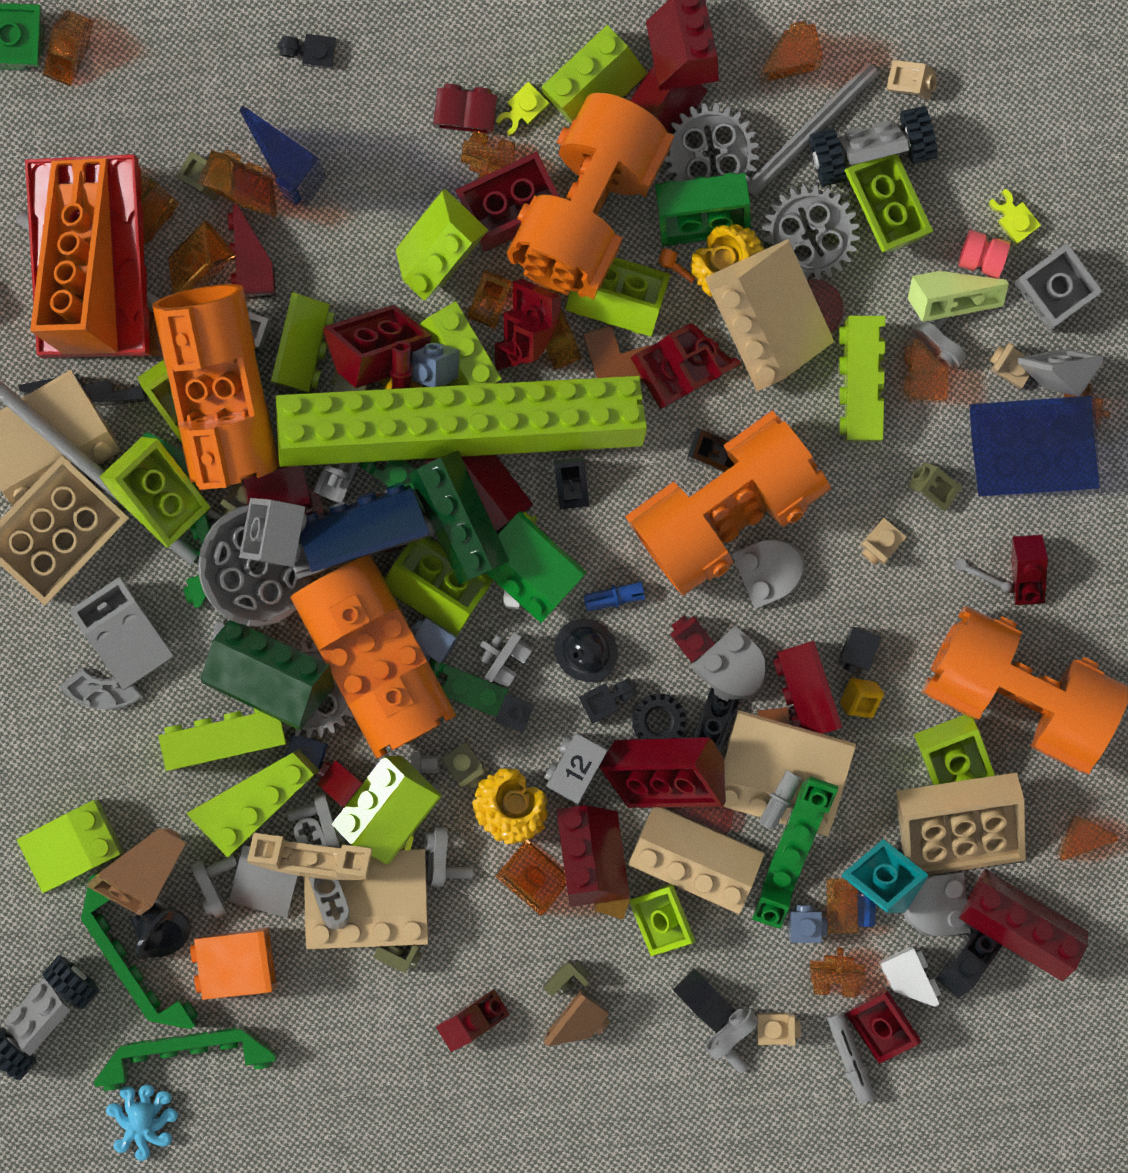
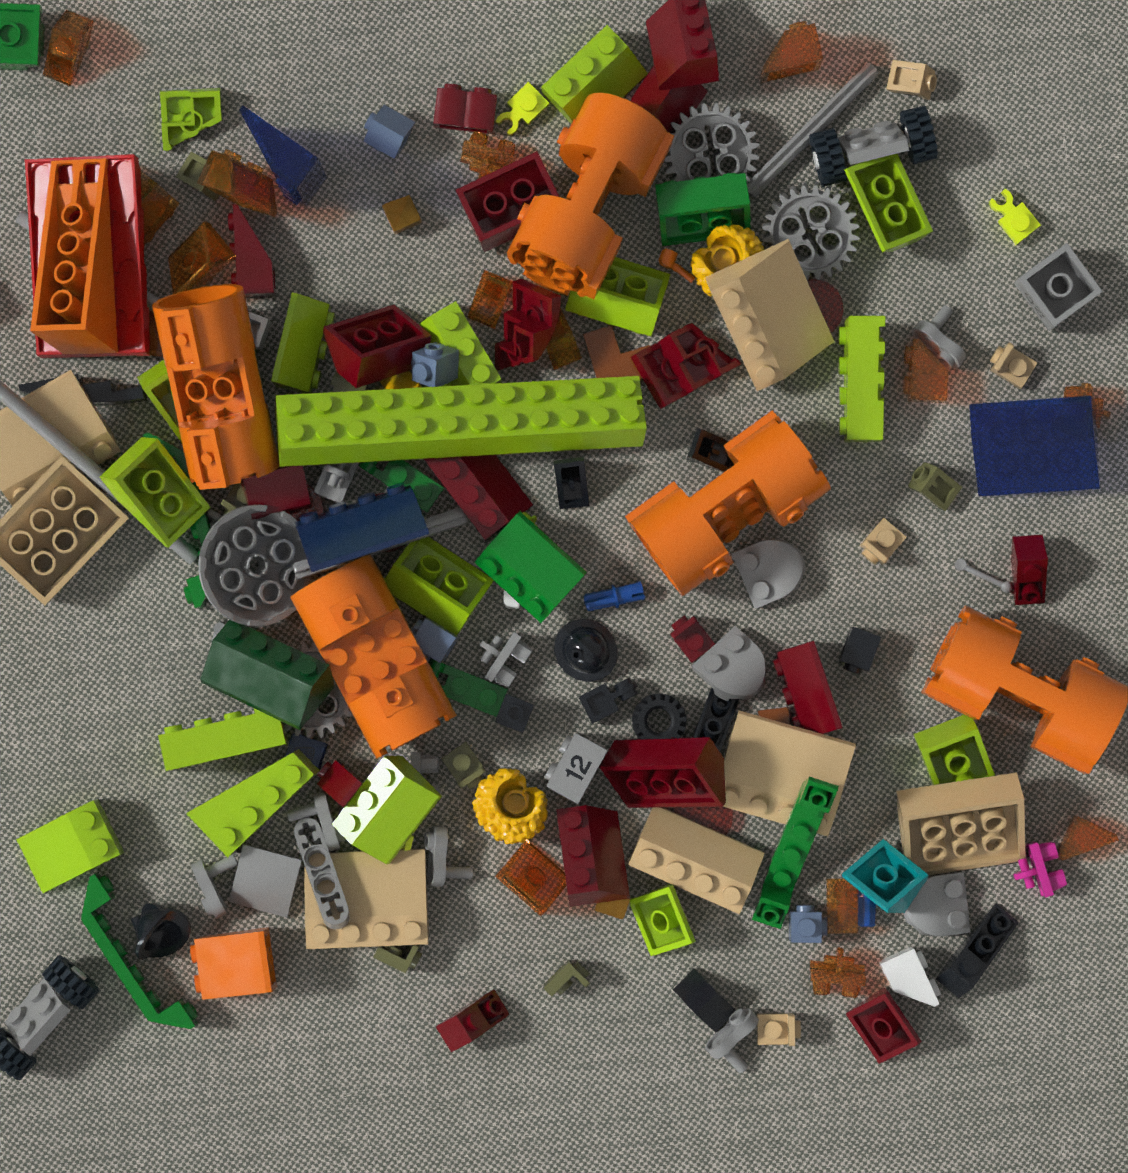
(99, 692): light grey tile -> none
(121, 633): light grey slope -> none
(141, 872): medium nougat slope -> none
(142, 1120): medium azure animal -> none
(187, 113): none -> lime slope
(255, 1052): green slope -> none
(273, 532): light grey brick -> none
(309, 860): tan slope -> none
(316, 51): black plate -> none
(388, 131): none -> sand blue brick
(400, 367): dark red axle -> none
(401, 214): none -> pearl gold slope
(438, 245): lime slope -> none
(458, 517): dark green slope -> none
(578, 1021): medium nougat slope -> none
(780, 800): light grey axle -> none
(861, 698): yellow slope -> none
(864, 1089): light grey pin -> none
(953, 294): yellowish green slope -> none
(984, 254): coral wheel -> none
(1025, 926): dark red slope -> none
(1046, 881): none -> dark pink hips
(1062, 370): light grey slope -> none

